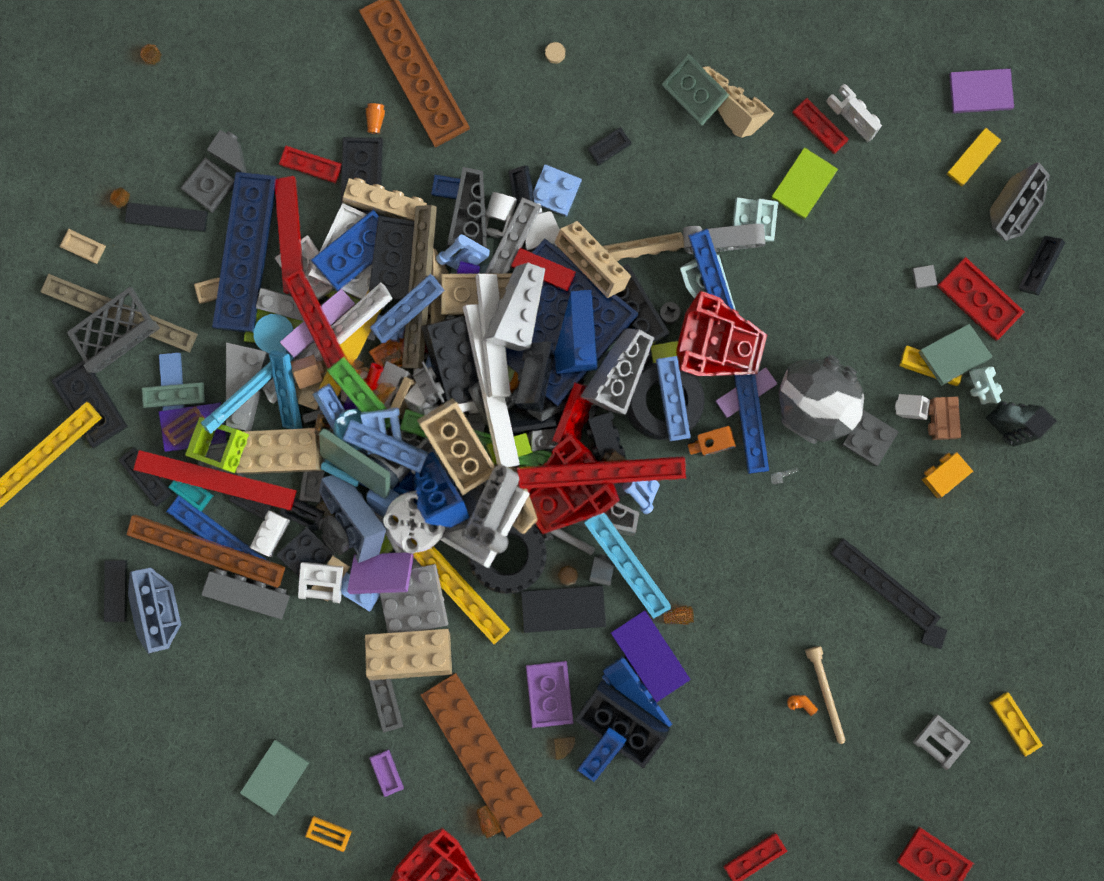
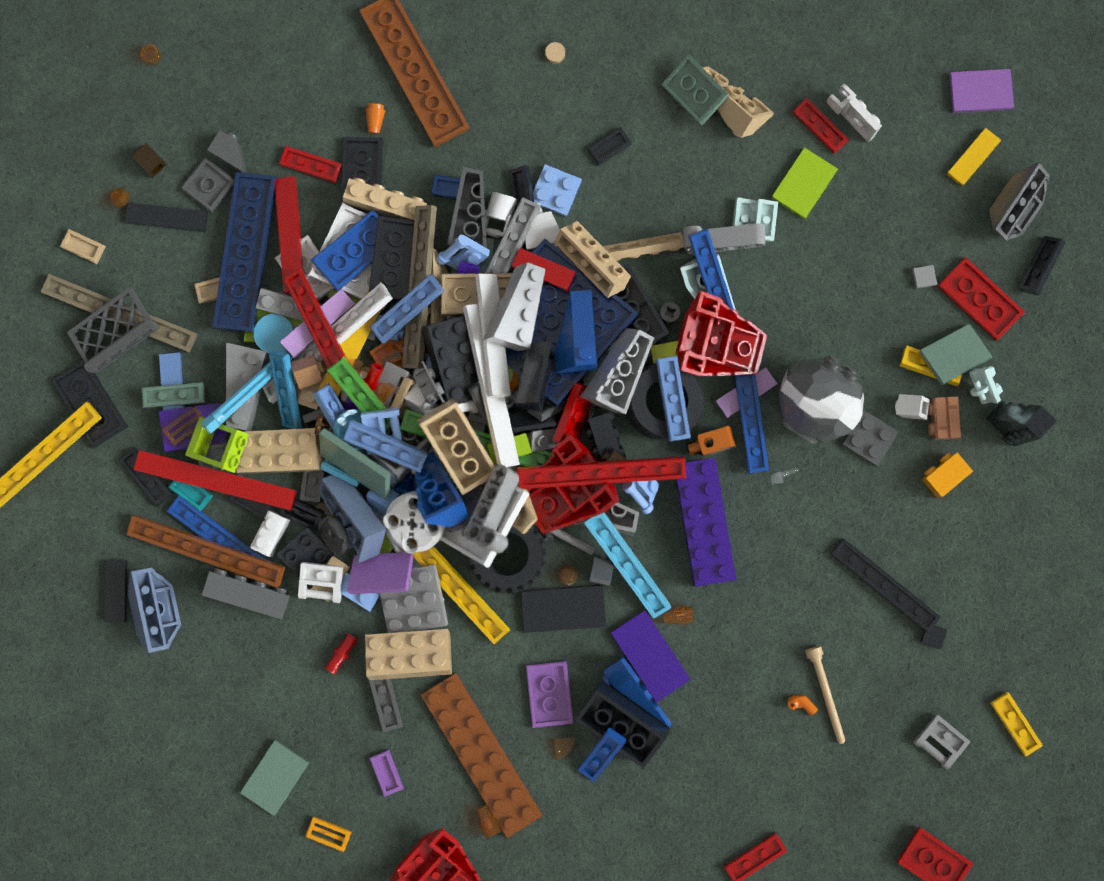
(148, 160): none -> dark brown brick
(341, 653): none -> red pin
(705, 524): none -> dark purple brick

